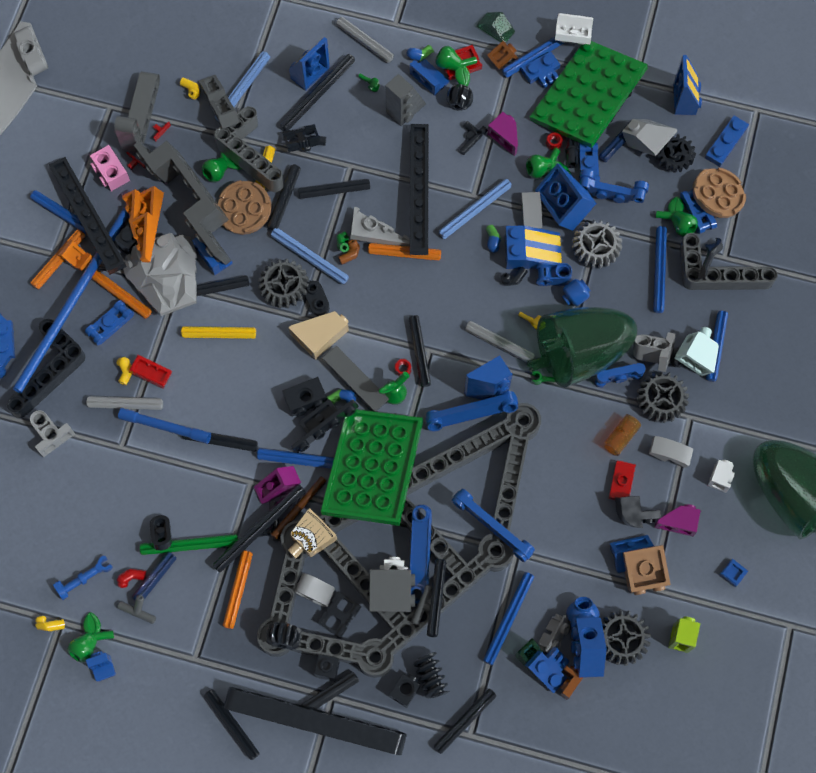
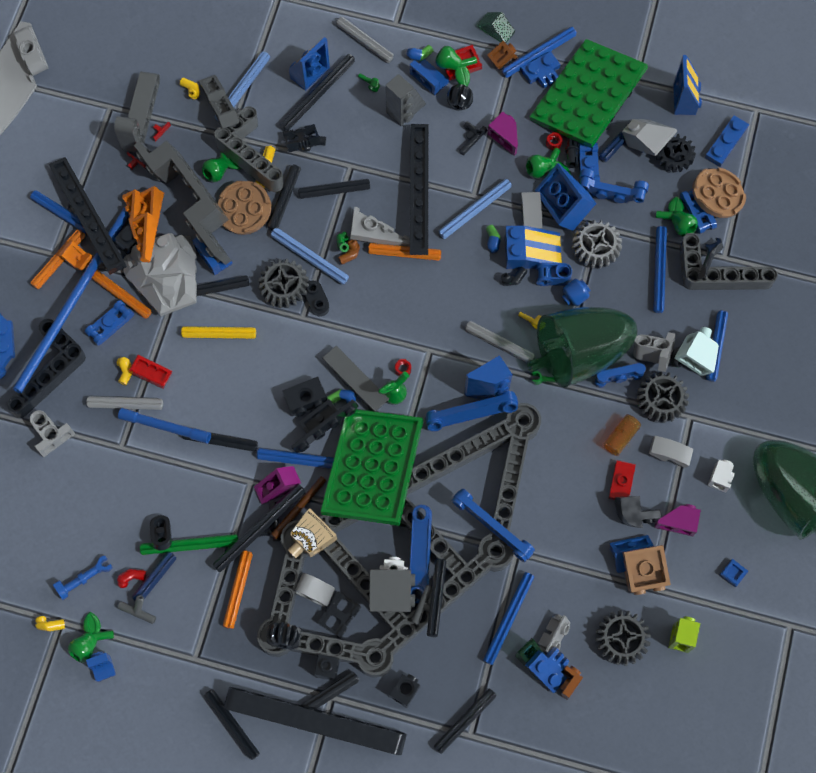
(109, 168): bright pink brick -> none
(319, 332): tan slope -> none
(419, 351): black axle -> none
(430, 676): black piece -> none
(574, 29): white bracket -> none
(588, 638): blue brick -> none

